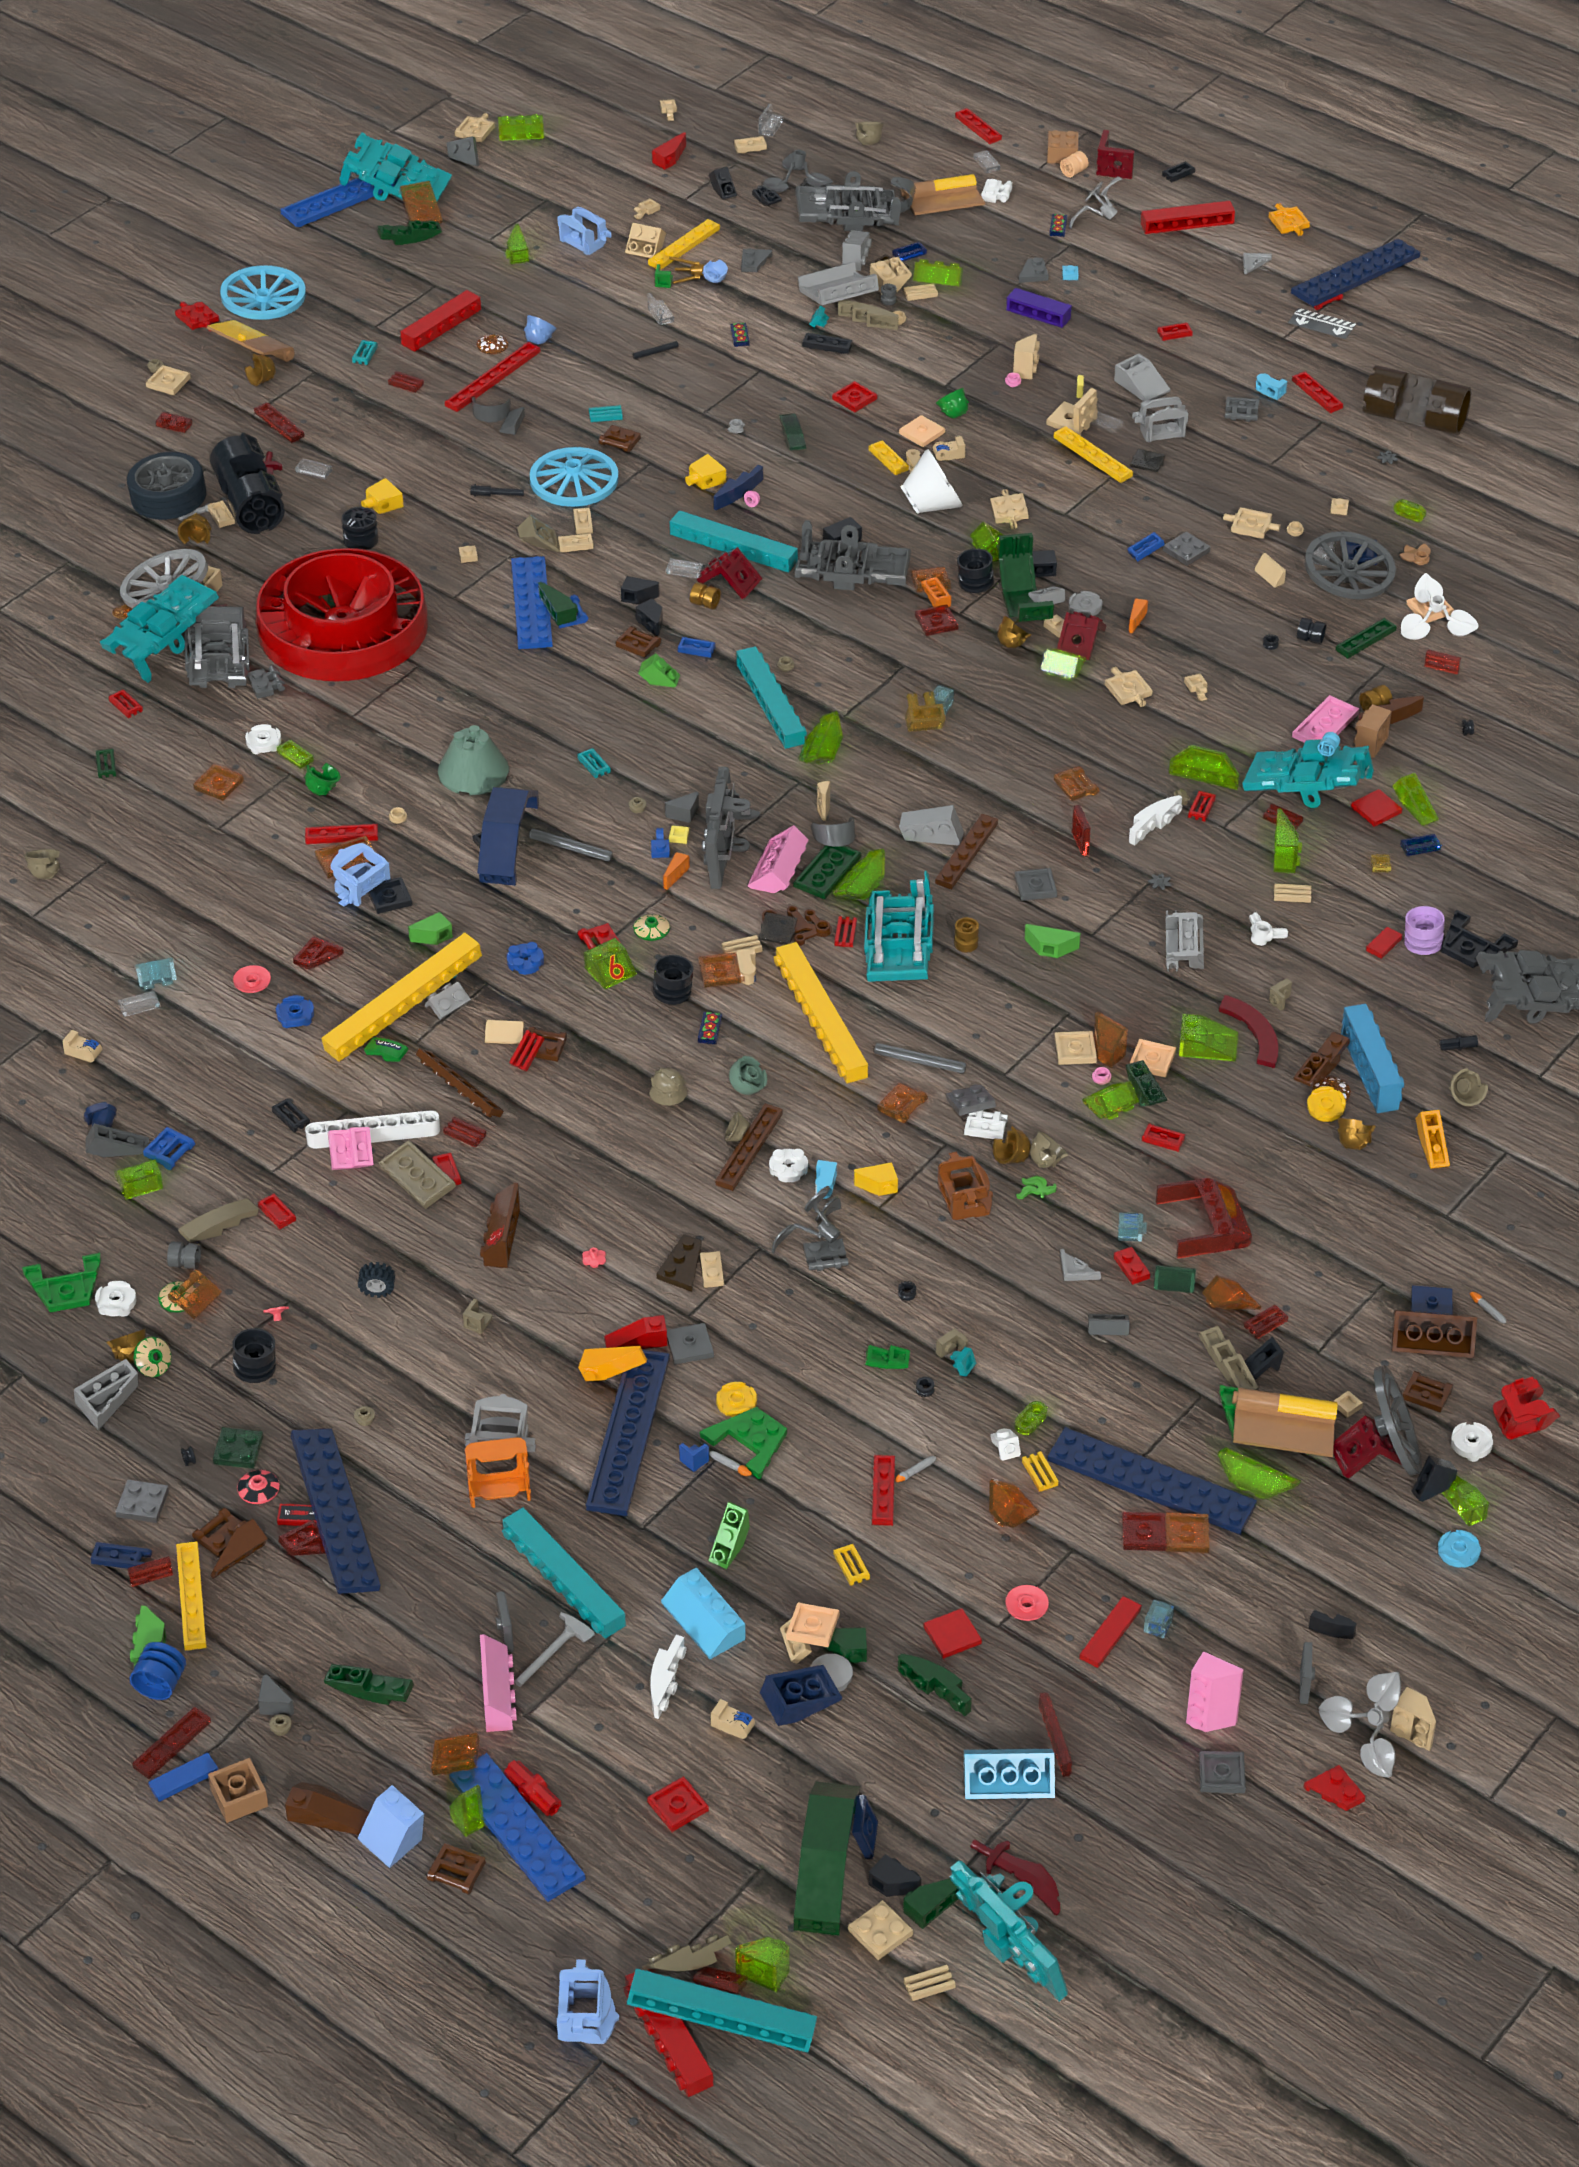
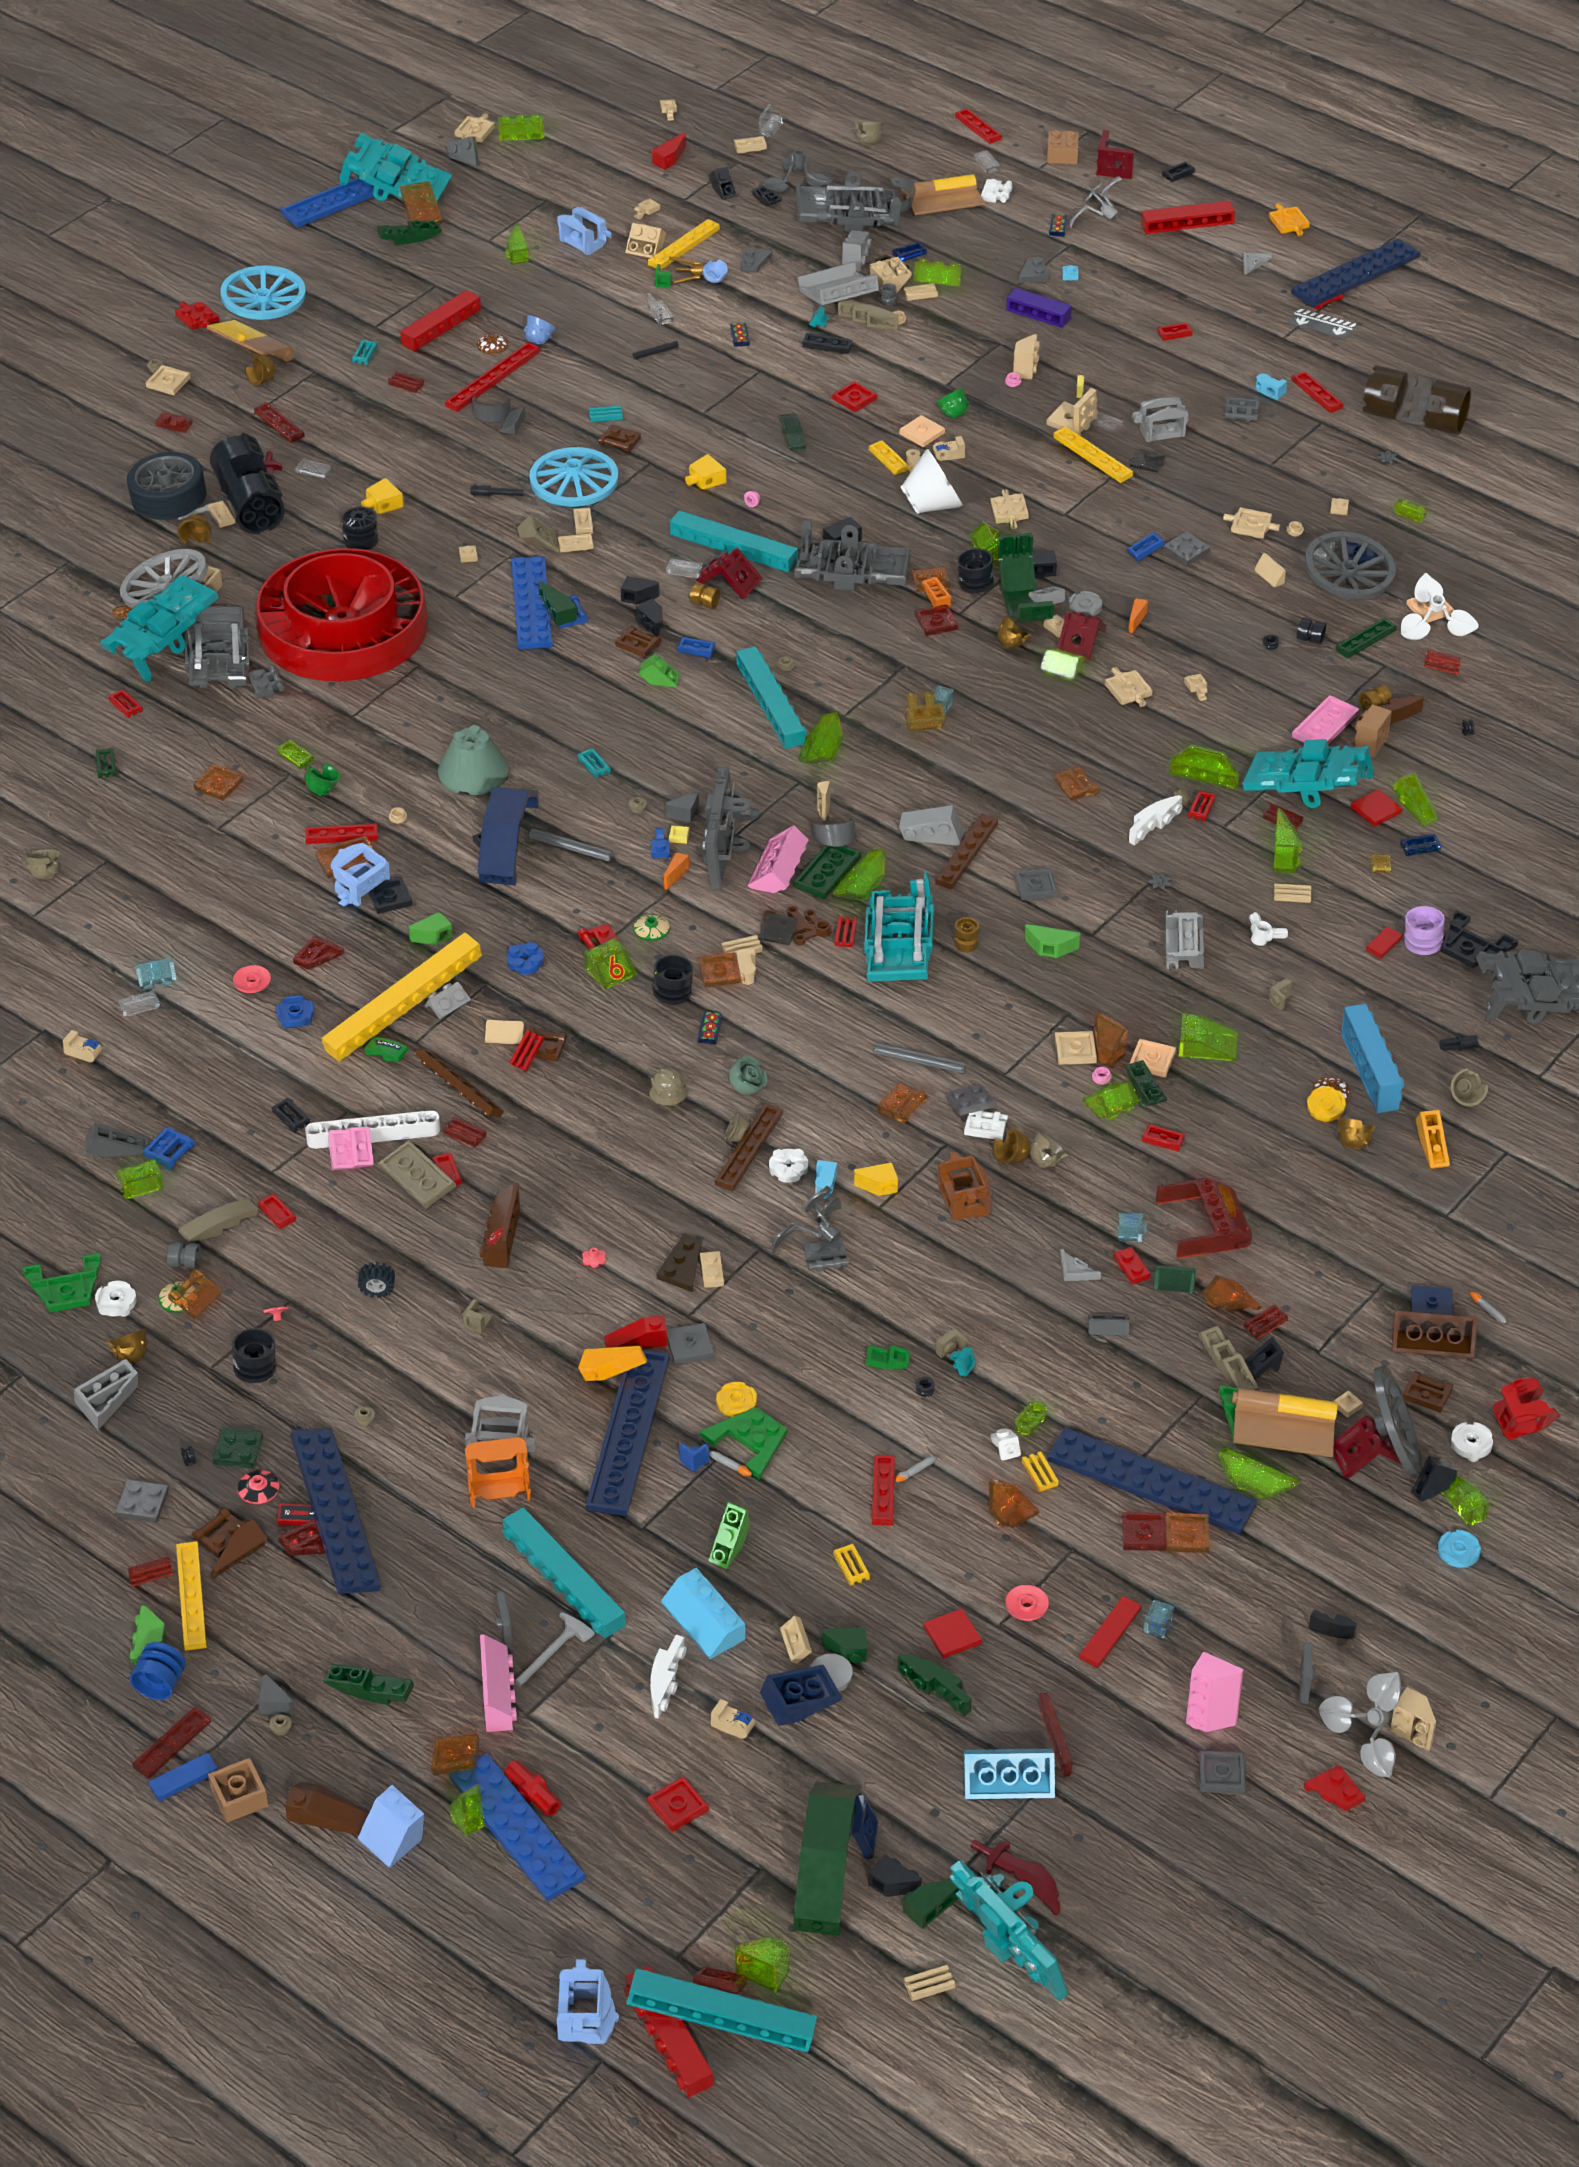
(100, 1114): dark blue piece -> none
(118, 1555): dark blue hinge -> none
(144, 1357): tan dish -> none
(258, 745): white plate -> none
(458, 1862): reddish brown plate -> none
(687, 1957): dark tan slope -> none
(736, 426): light grey plate -> none
(736, 489): dark blue slope -> none
(812, 1624): light nougat plate -> none
(821, 1013): yellow brick -> none
(880, 1930): tan plate -> none
(907, 1286): black bush -> none
(1041, 1184): bright green piece -> none
(1074, 164): light nougat wheel -> none
(1081, 830): clear red tile -> none
(1140, 378): light grey slope -> none
(1257, 1025): dark red tile -> none
(1324, 1061): reddish brown slope -> none
(1328, 744): medium azure wheel -> none
(1419, 556): medium nougat plate -> none

